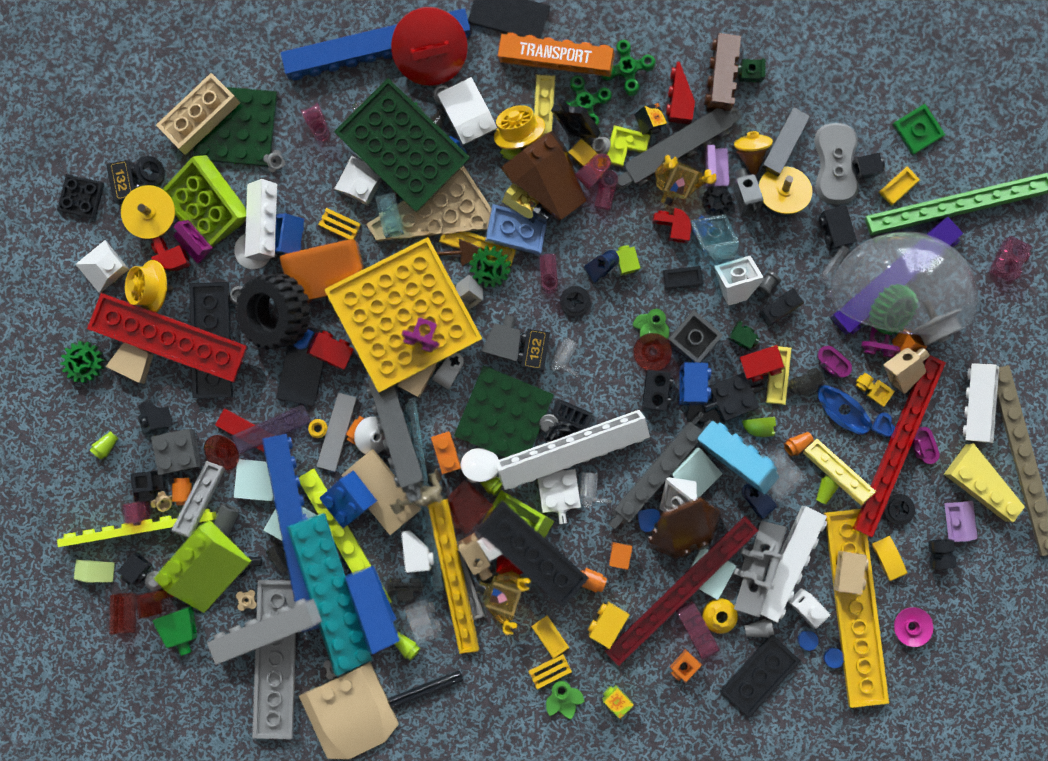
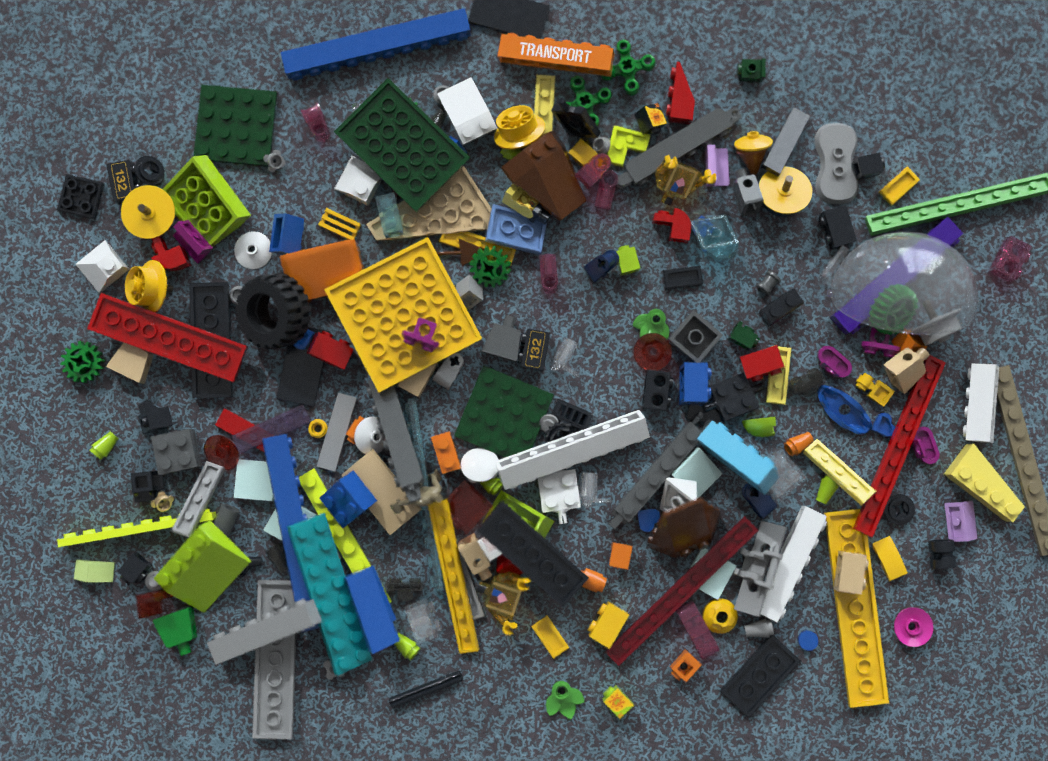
(122, 613): clear red panel -> none
(136, 512): clear pink piece -> none
(180, 490): orange brick -> none
(198, 113): tan slope -> none
(250, 595): tan plate -> none
(260, 220): white brick -> none
(350, 713): tan wedge -> none
(416, 553): white slope -> none
(429, 46): red bracket -> none
(535, 678): yellow tile -> none
(583, 296): black gear -> none
(708, 200): black gear -> none
(724, 71): wedge -> none
(738, 279): white slope -> none
(809, 608): white torso -> none
(833, 657): blue tile -> none
(918, 129): green tile -> none

